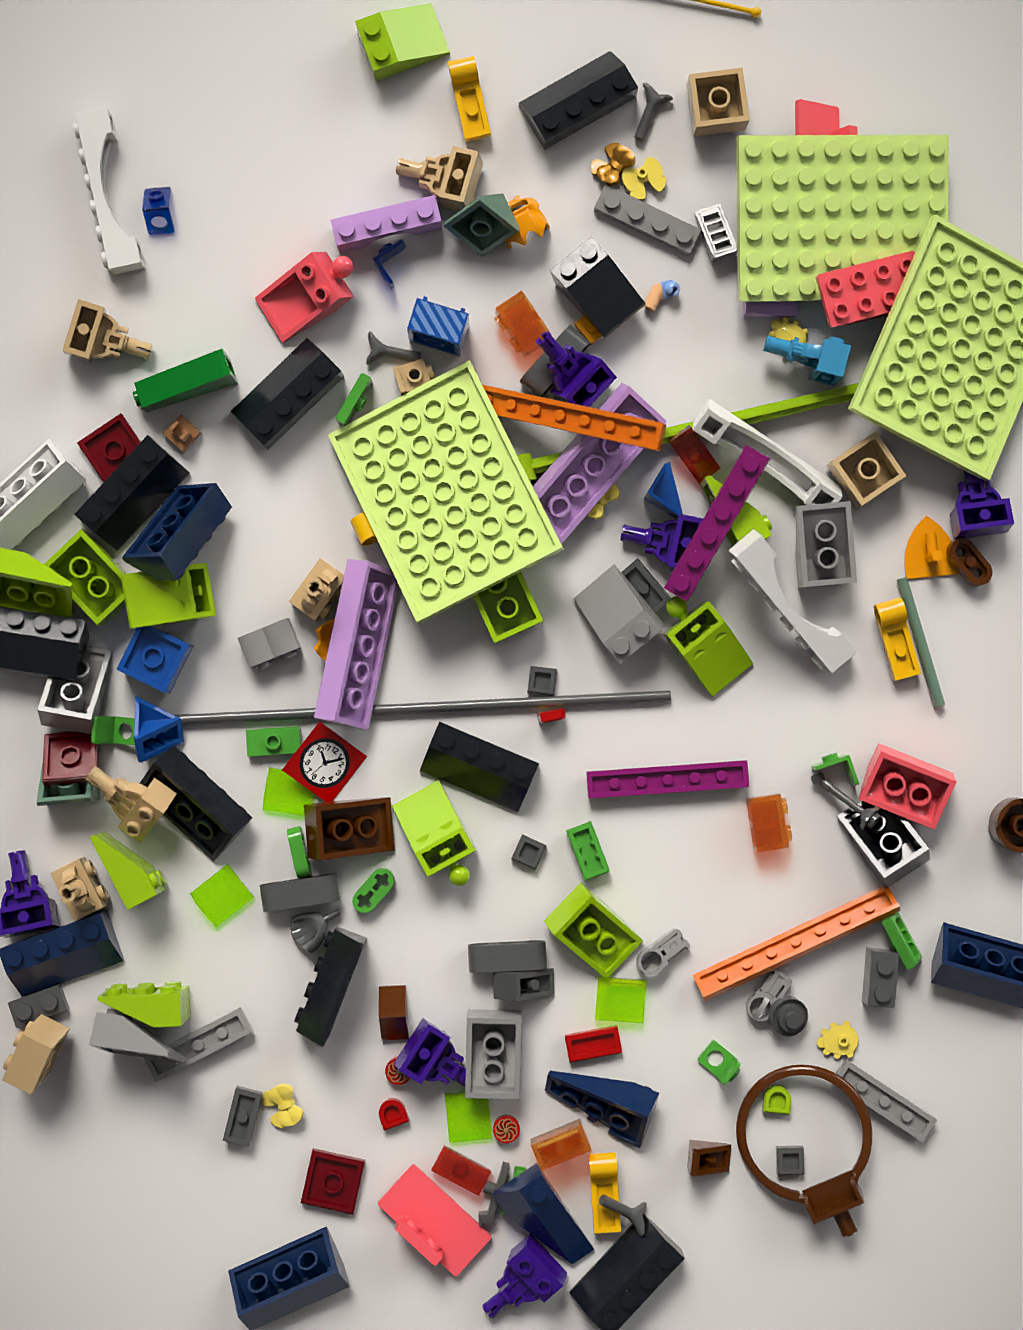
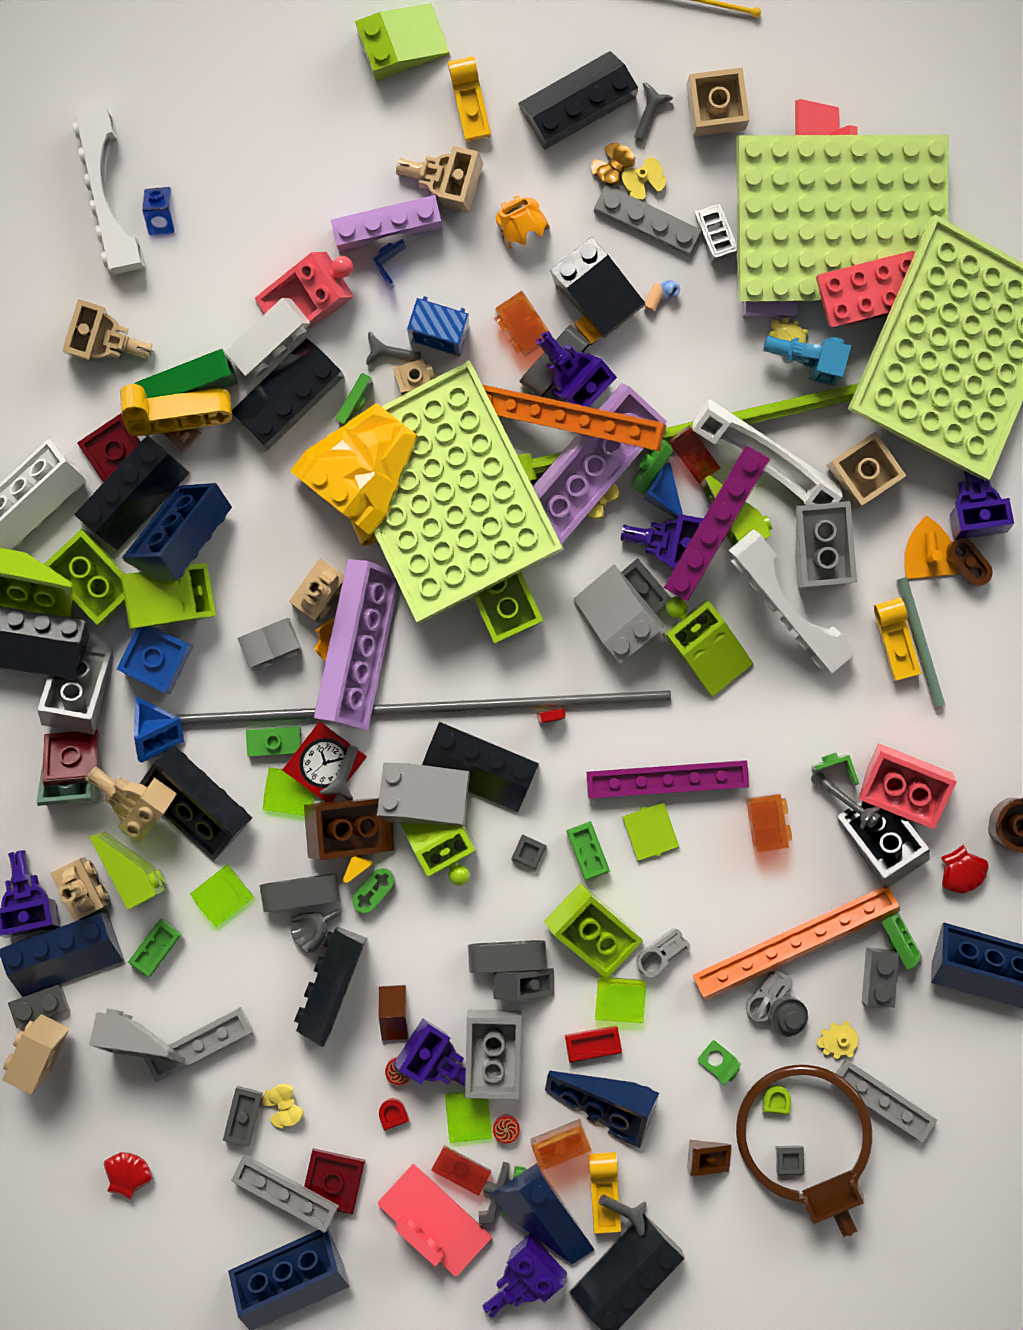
(108, 730): bright green bracket -> none
(127, 1174): none -> red animal
(149, 1004): lime slope -> none
(155, 948): none -> bright green plate
(173, 412): none -> yellow beam
(268, 338): none -> white brick
(285, 1193): none -> light grey plate
(299, 852): bright green beam -> none
(339, 785): none -> dark grey piece
(356, 866): none -> yellow slope
(359, 466): none -> yellow wedge
(423, 794): none -> light grey slope
(484, 223): sand green slope -> none
(542, 680): dark grey tile -> none
(650, 831): none -> lime piece
(651, 466): none -> bright green plate
(963, 871): none -> red animal

